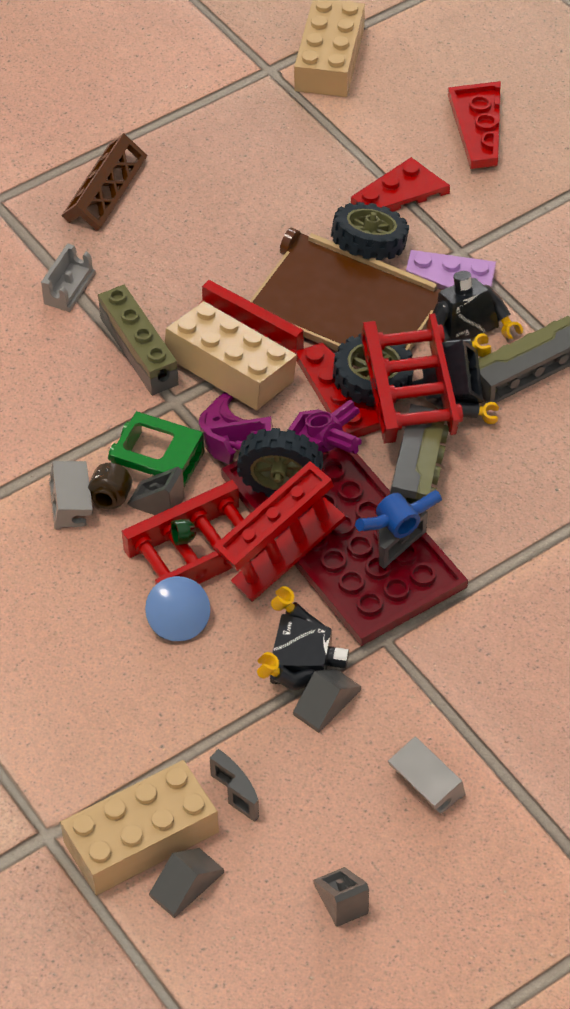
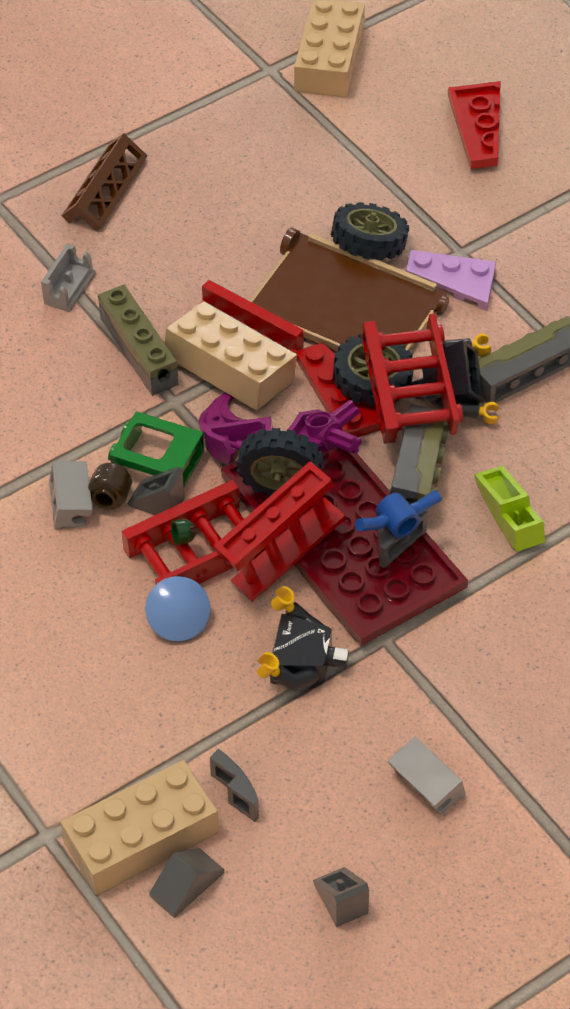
(325, 697): dark grey slope -> none
(402, 185): red wing -> none
(471, 309): black torso -> none
(511, 508): none -> lime slope

